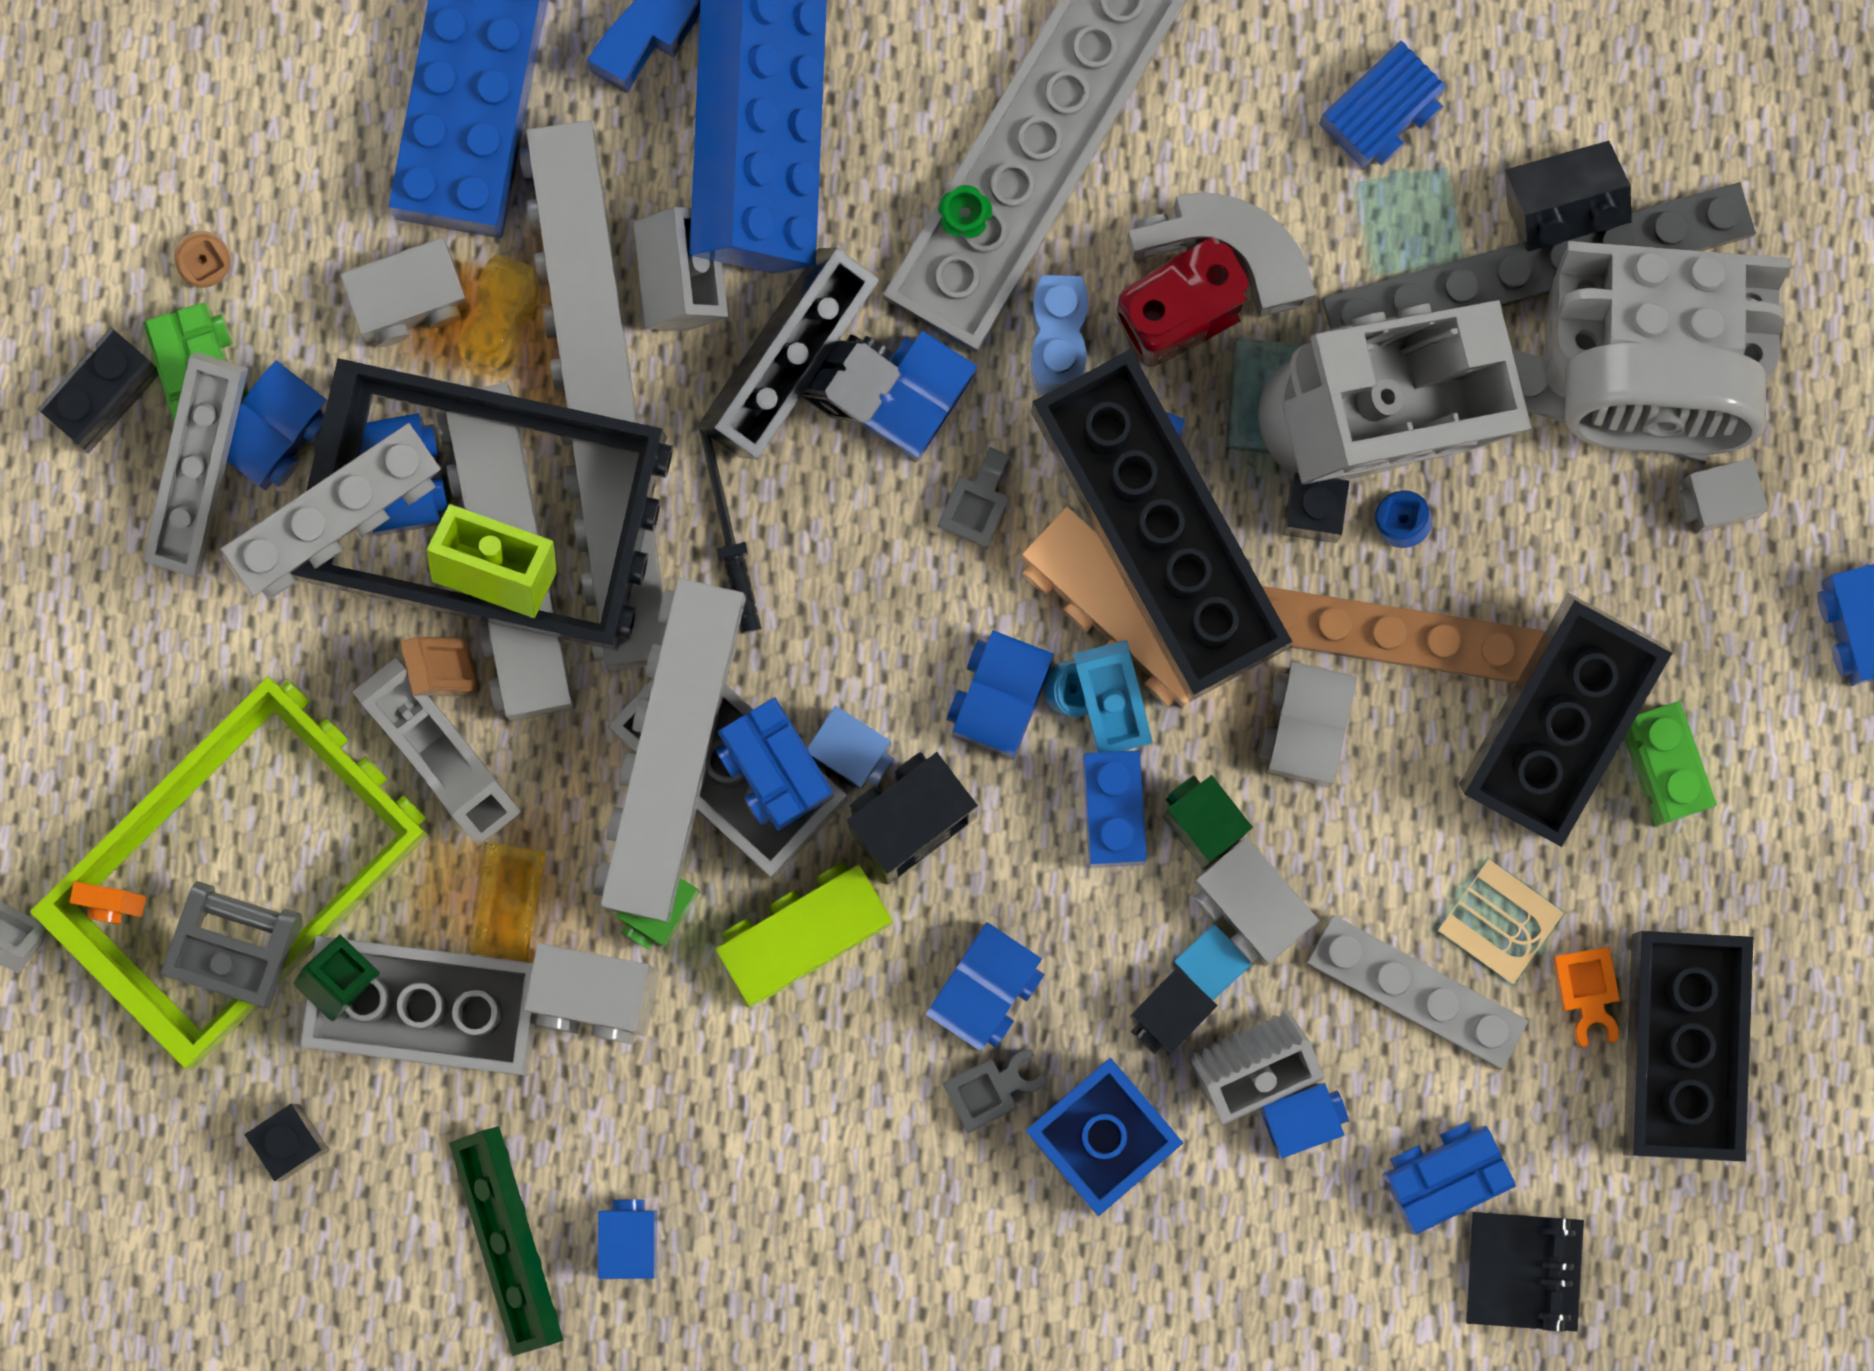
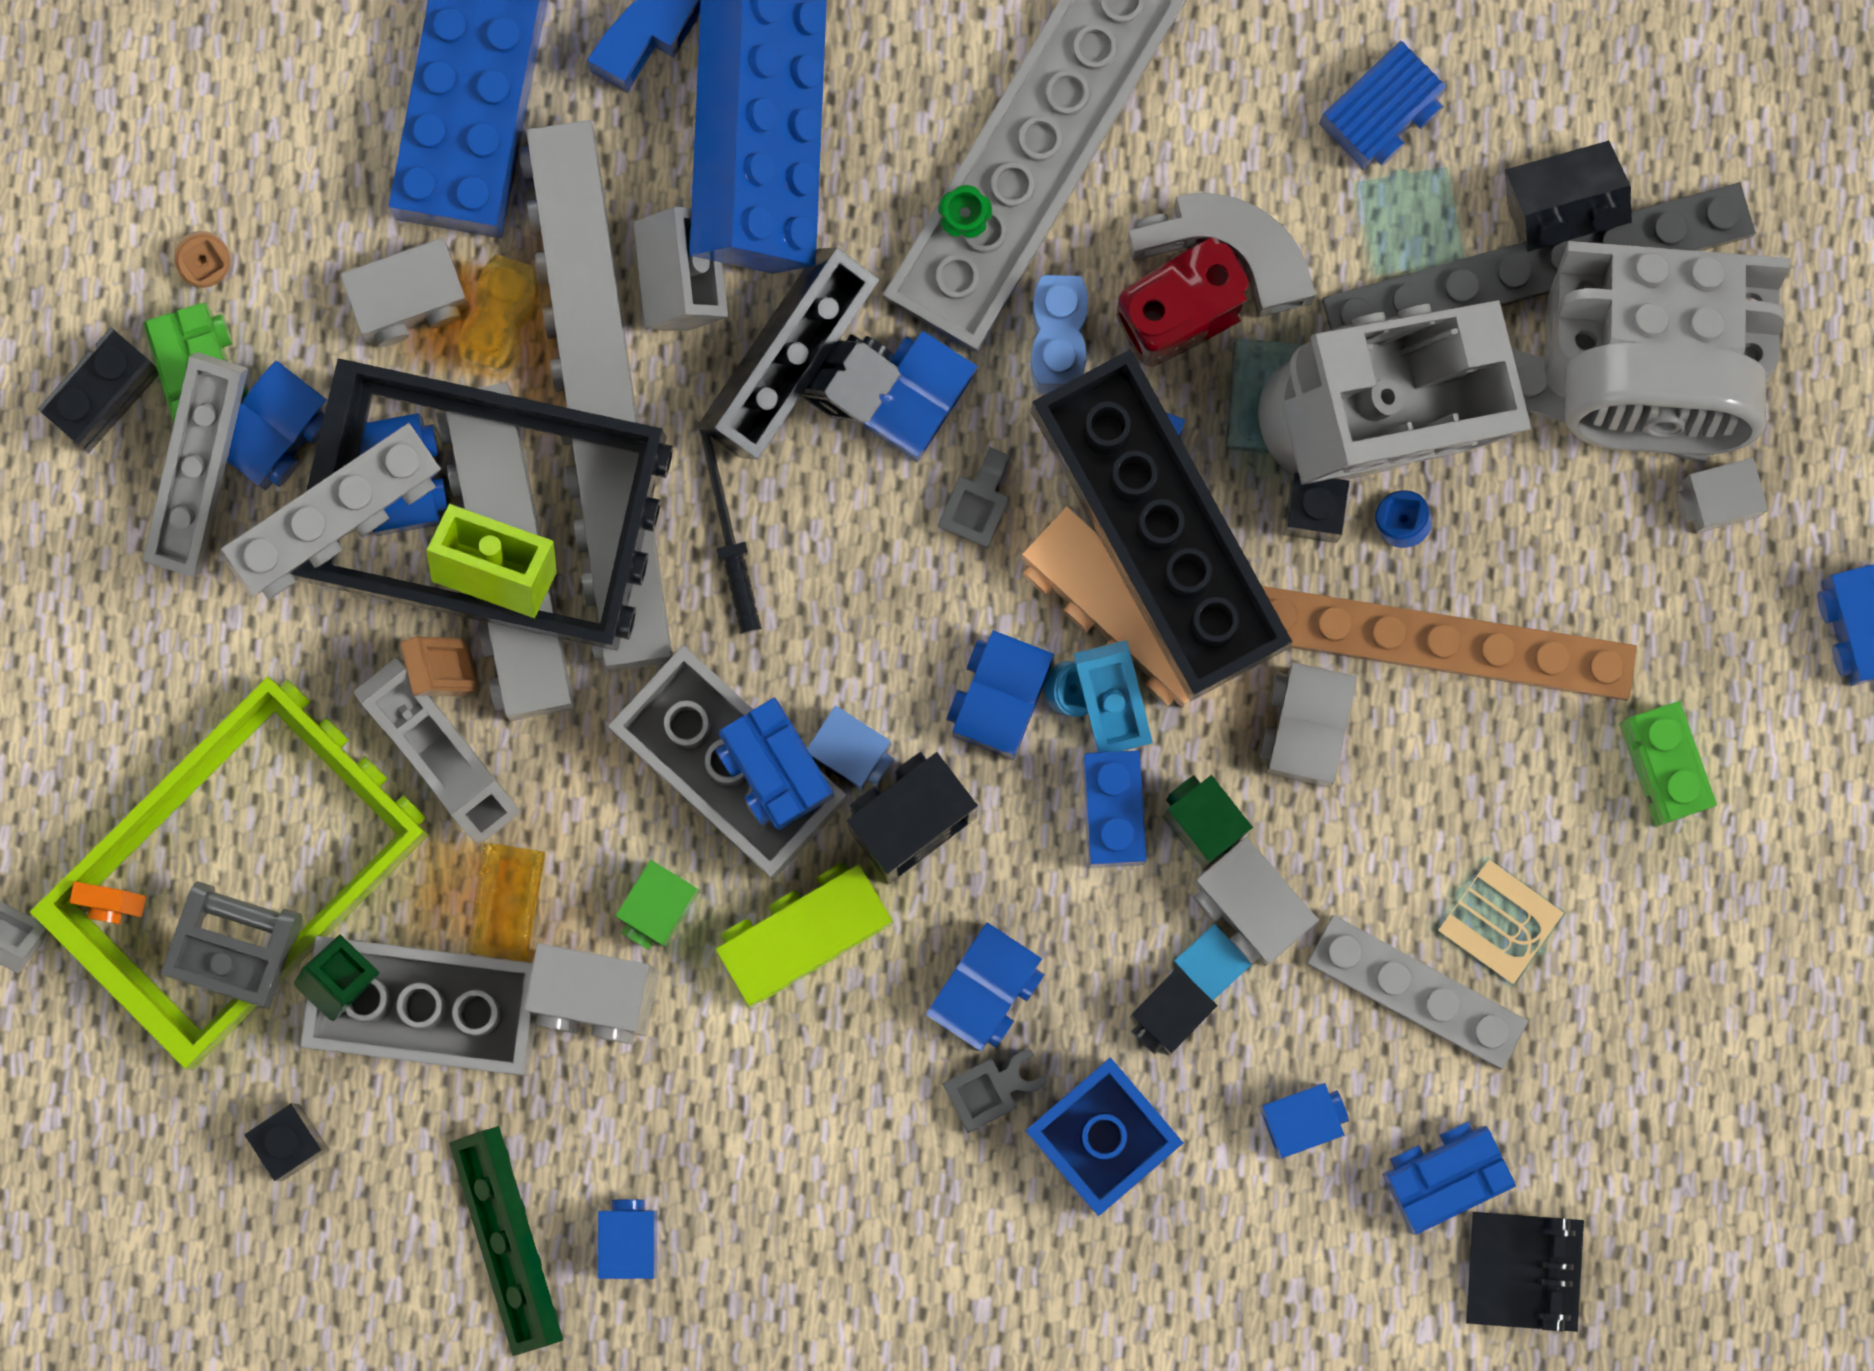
(672, 750): light grey brick -> none
(1256, 1067): light grey brick -> none
(1564, 719): black brick -> none
(1586, 984): orange plate -> none
(1688, 1046): black brick -> none

